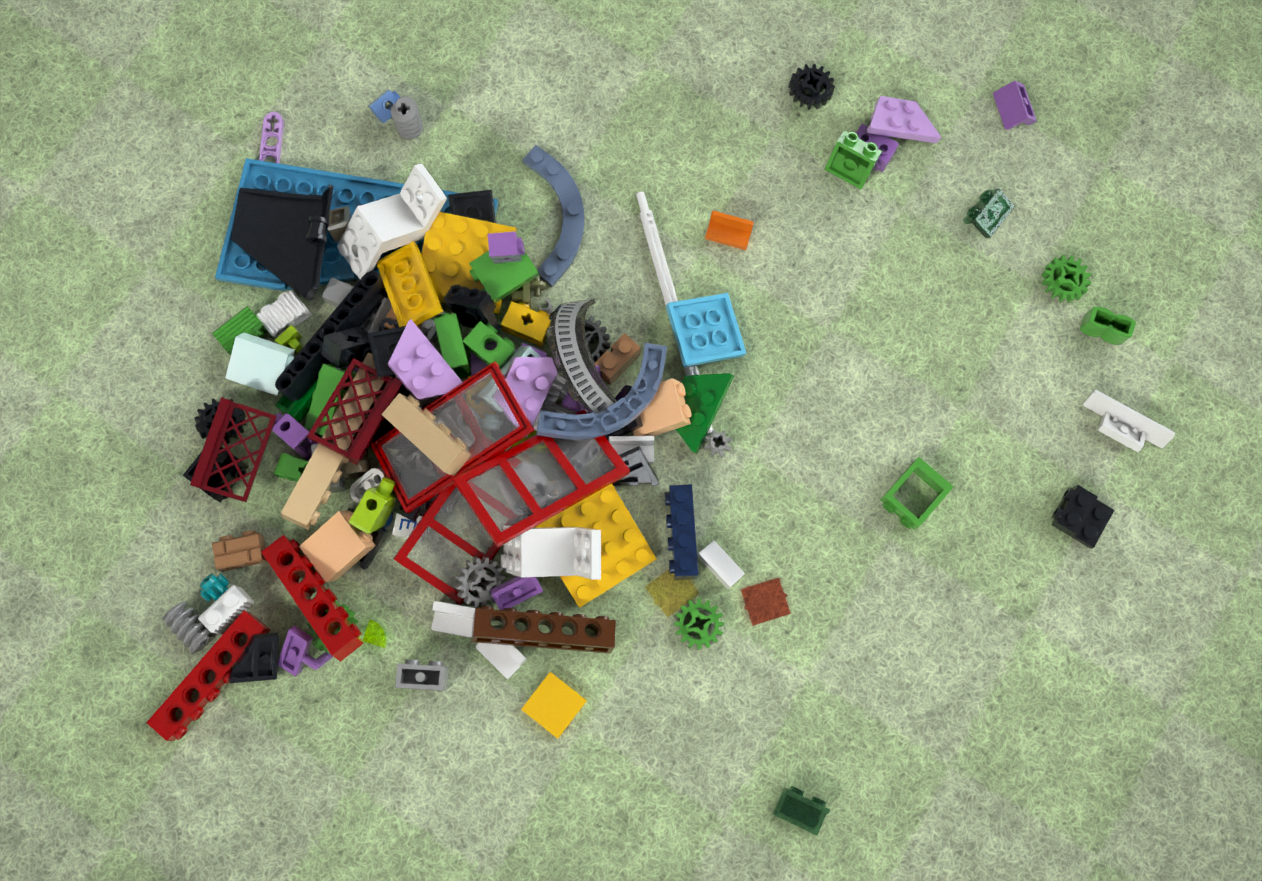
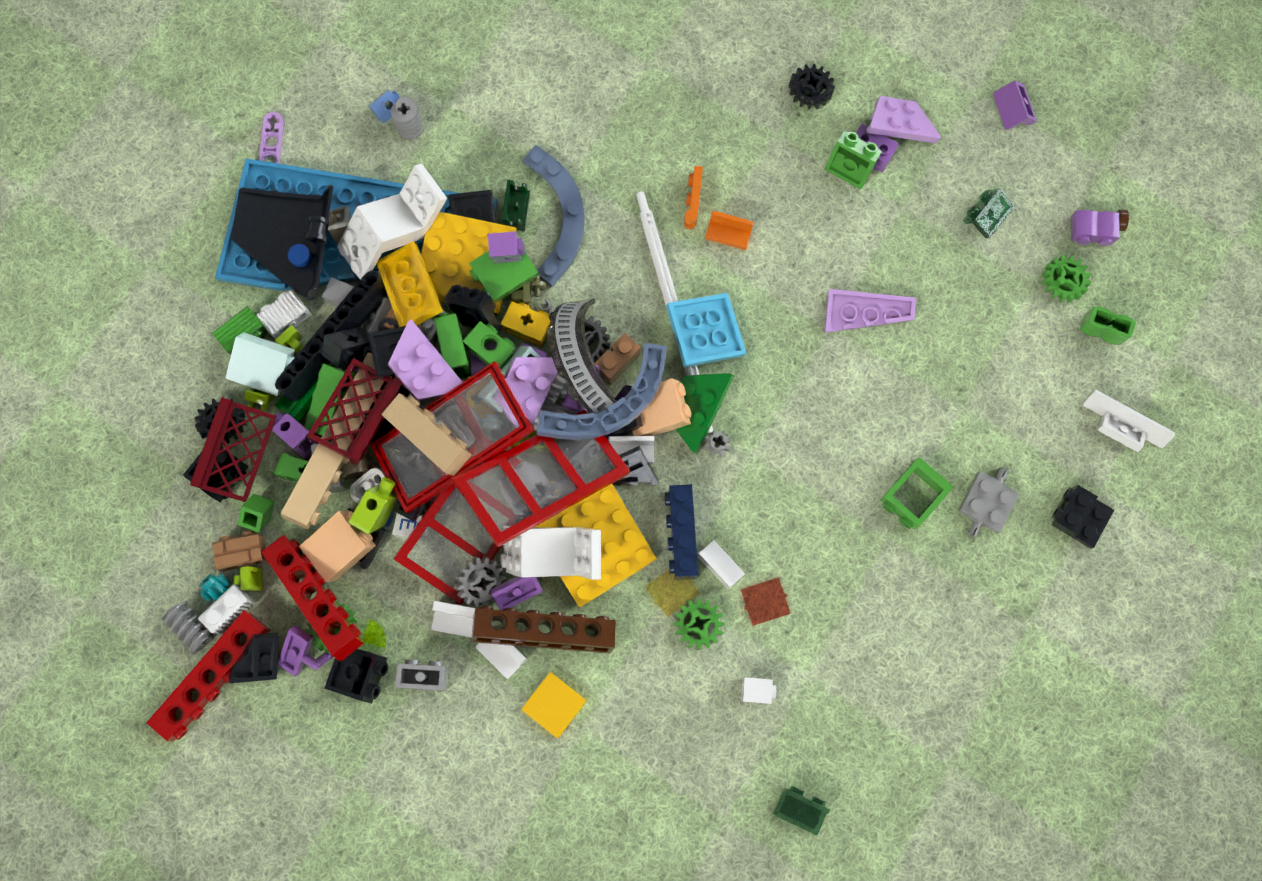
(250, 579): none -> lime tile
(256, 513): none -> bright green brick
(258, 396): none -> lime tile
(299, 255): none -> blue tile
(358, 675): none -> black plate
(515, 205): none -> dark green hinge
(692, 199): none -> orange plate
(758, 690): none -> white brick
(859, 309): none -> lavender wing
(988, 502): none -> light grey plate
(1095, 227): none -> medium lavender brick
(1123, 219): none -> reddish brown tile

